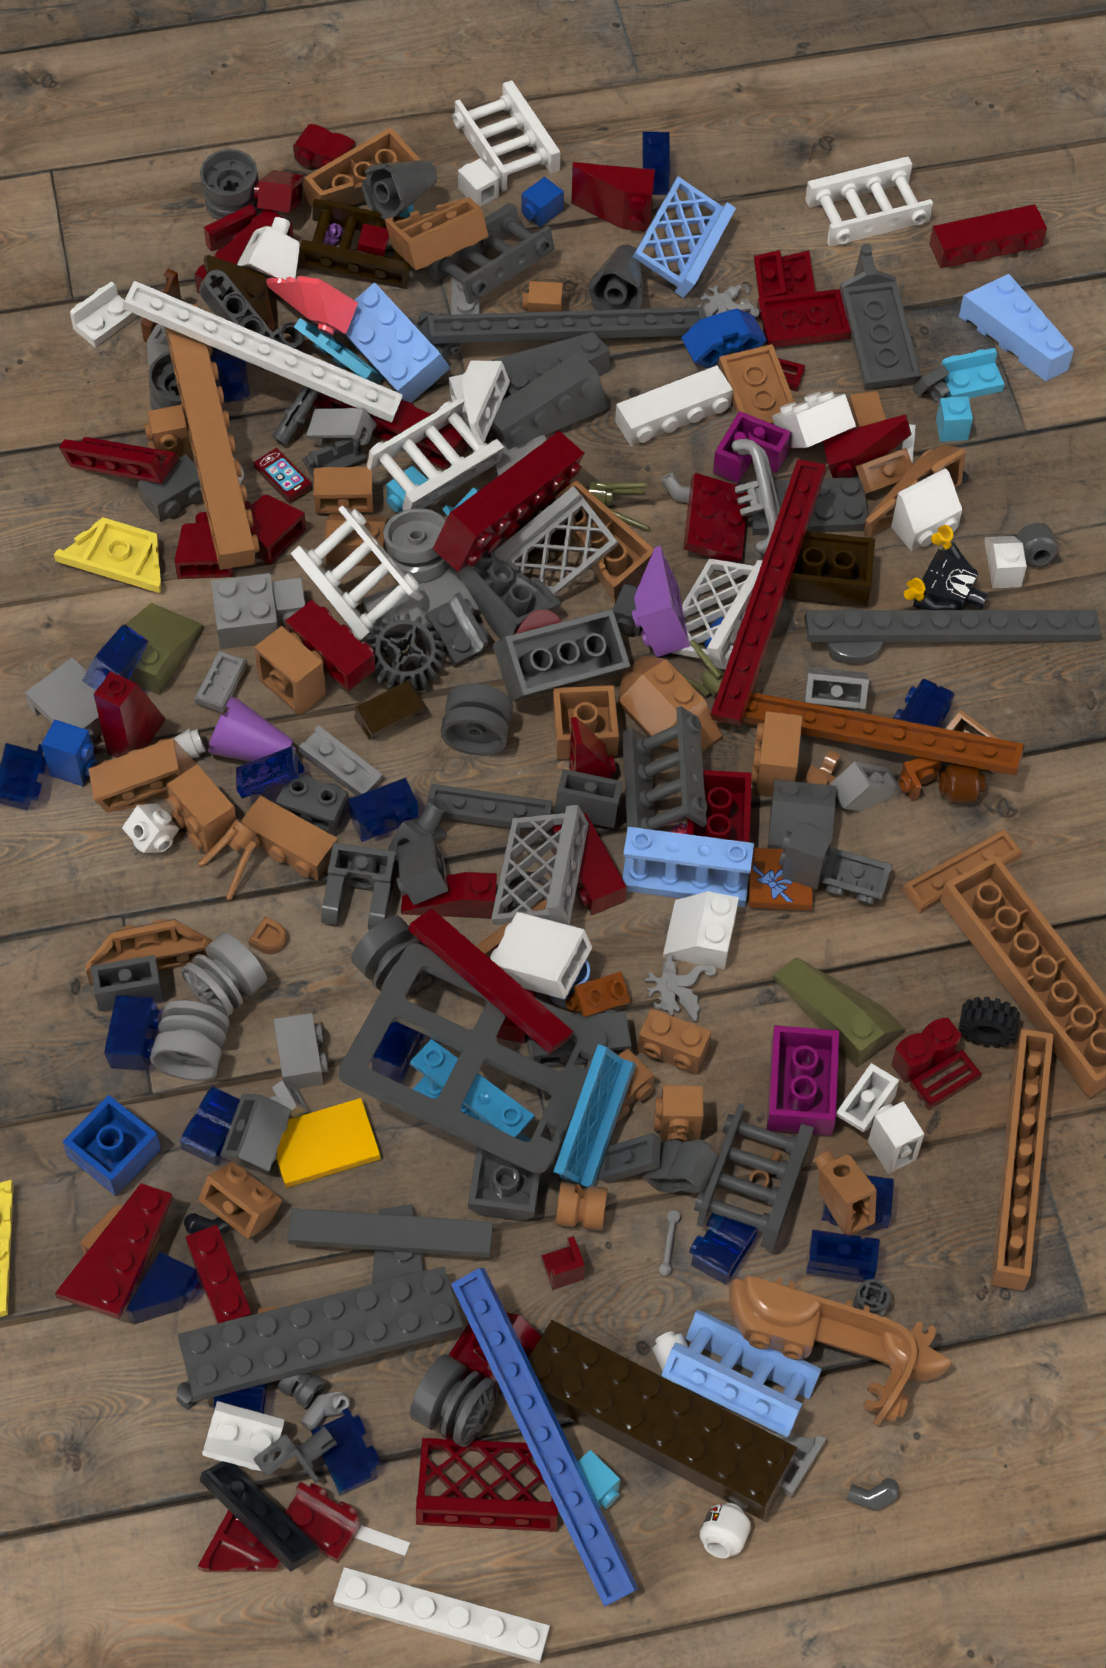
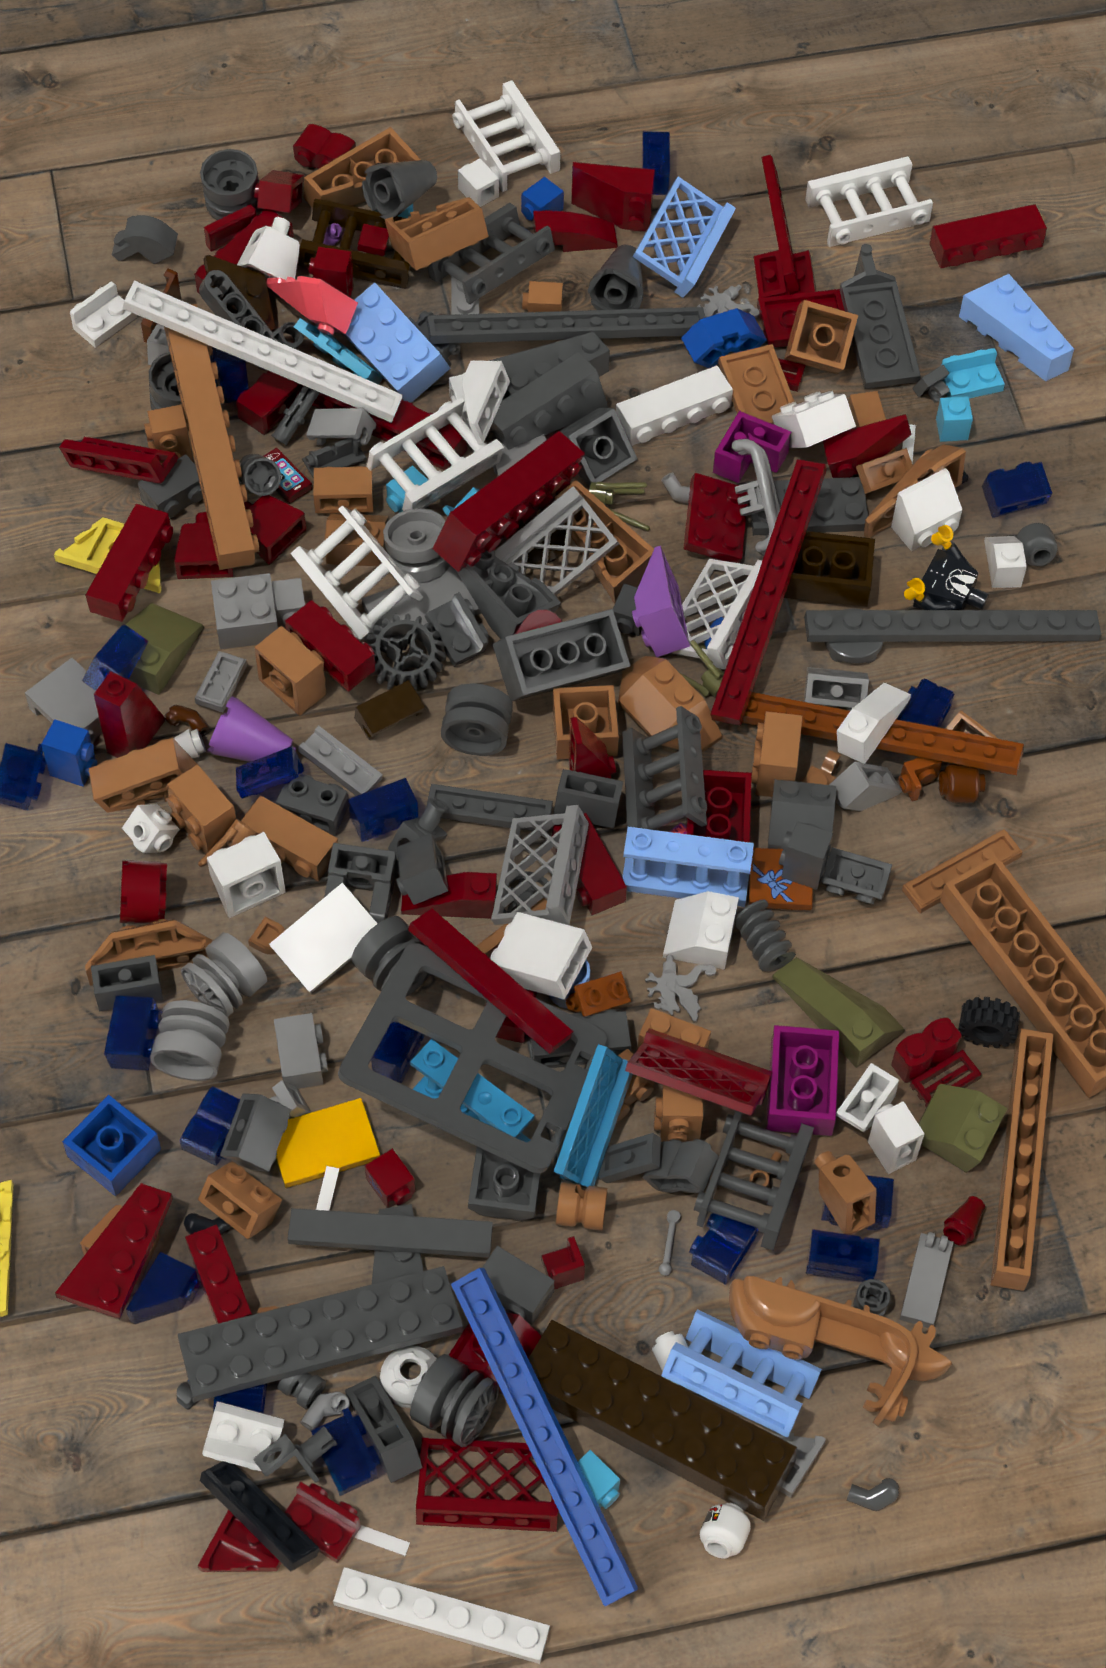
(129, 563): none -> dark red brick
(143, 891): none -> dark red brick
(145, 235): none -> dark grey brick
(190, 716): none -> reddish brown arm
(246, 874): none -> white slope
(259, 474): none -> dark grey wheel
(266, 401): none -> dark red brick
(324, 938): none -> white tile
(327, 1188): none -> white sticker
(334, 268): none -> dark red brick
(384, 1429): none -> dark grey slope
(390, 1179): none -> dark red brick
(399, 1389): none -> white piece
(518, 1284): none -> dark grey brick
(576, 230): none -> dark red slope
(603, 442): none -> dark grey slope
(700, 1072): none -> dark red fence
(762, 936): none -> dark grey piece
(780, 224): none -> dark red tile
(821, 337): none -> medium nougat brick
(870, 722): none -> white slope
(926, 1279): none -> light grey hinge
(960, 1125): none -> olive slope
(963, 1223): none -> dark red cone
(1016, 489): none -> clear blue brick

